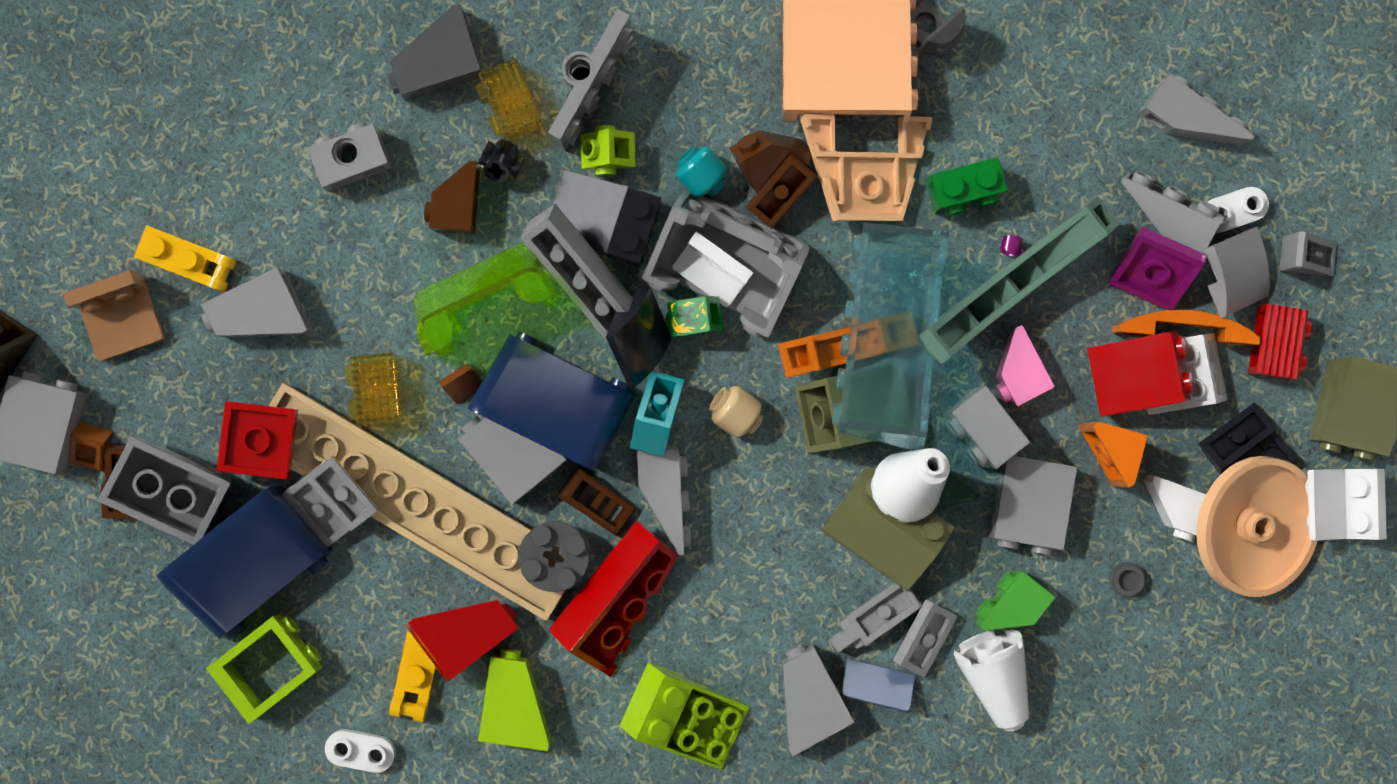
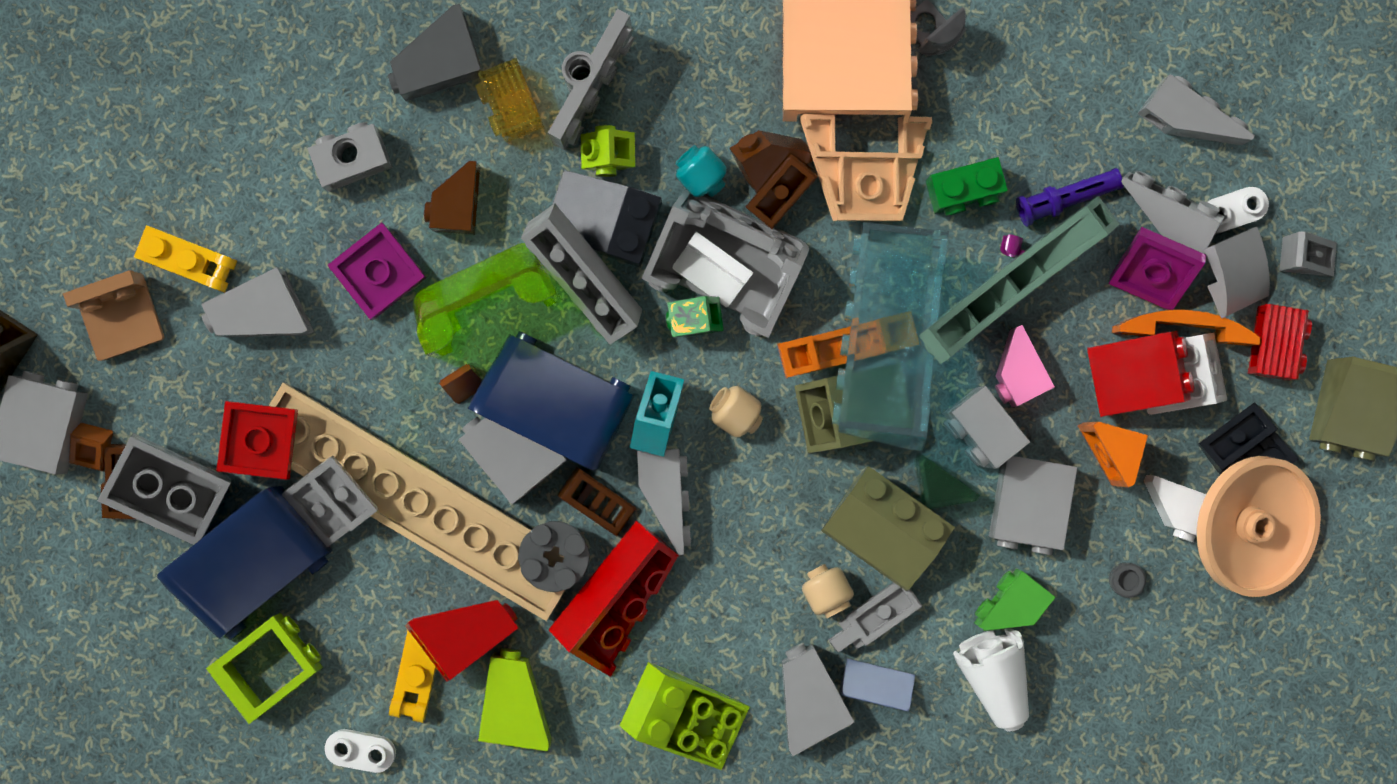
(374, 390): clear yellow brick -> none
(376, 271): none -> magenta plate
(501, 160): black gear -> none
(639, 337): black slope -> none
(827, 591): none -> tan head
(910, 483): white cone -> none
(925, 638): light grey plate -> none
(1054, 205): none -> dark purple pin
(1346, 504): white bracket -> none

